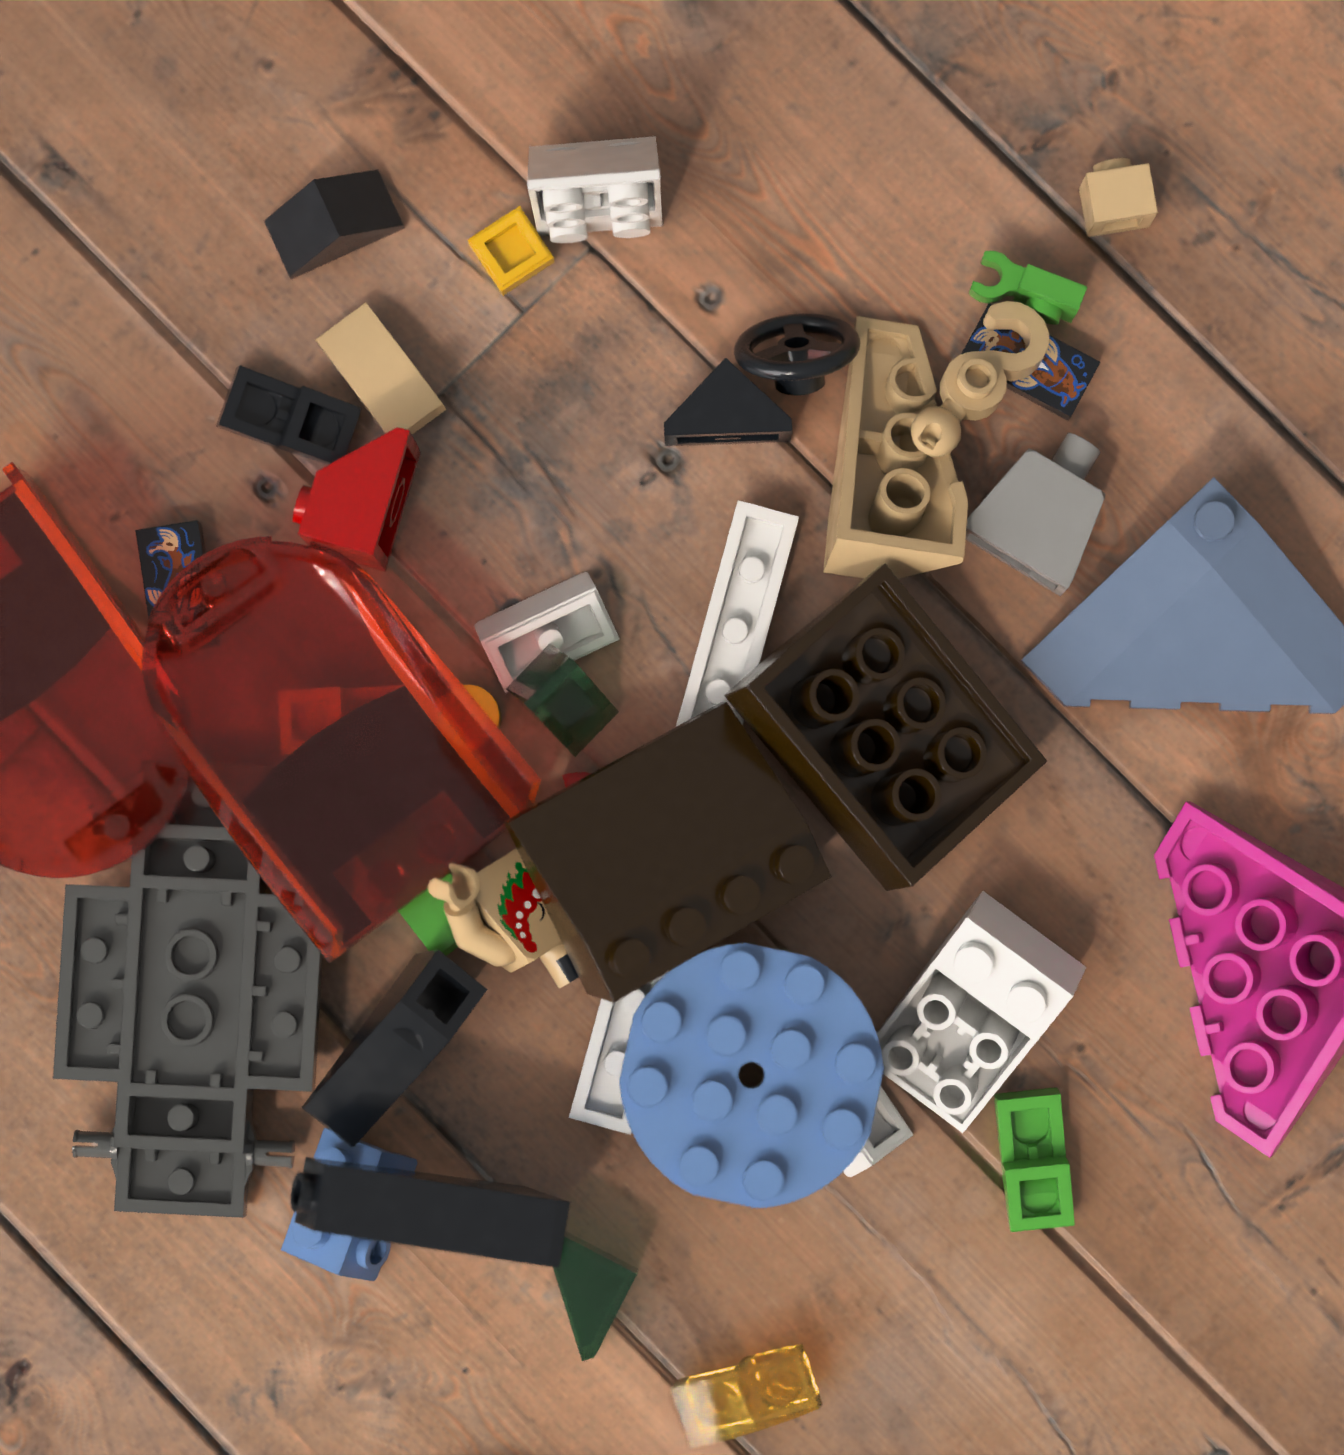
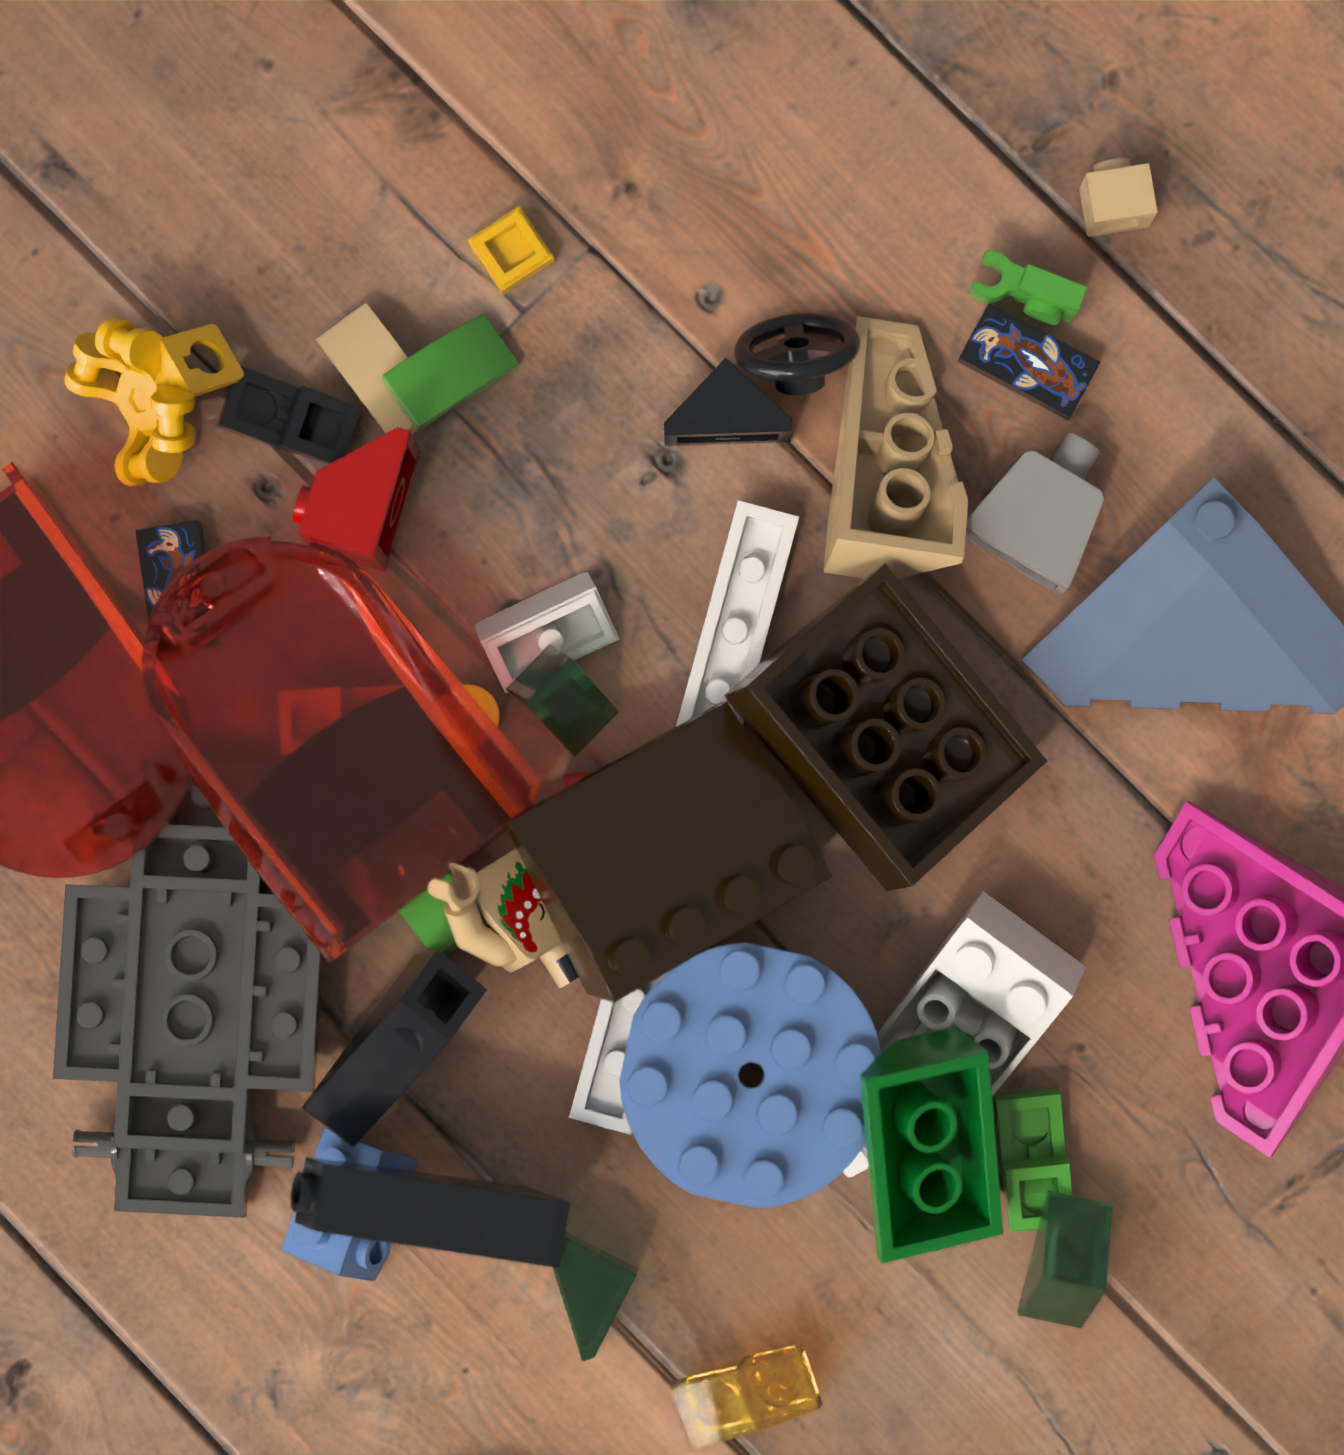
(152, 390): none -> yellow piece
(332, 220): black slope -> none
(449, 371): none -> bright green slope
(595, 188): white slope -> none
(931, 1145): none -> green slope
(979, 379): tan piece -> none
(1068, 1260): none -> clear green slope

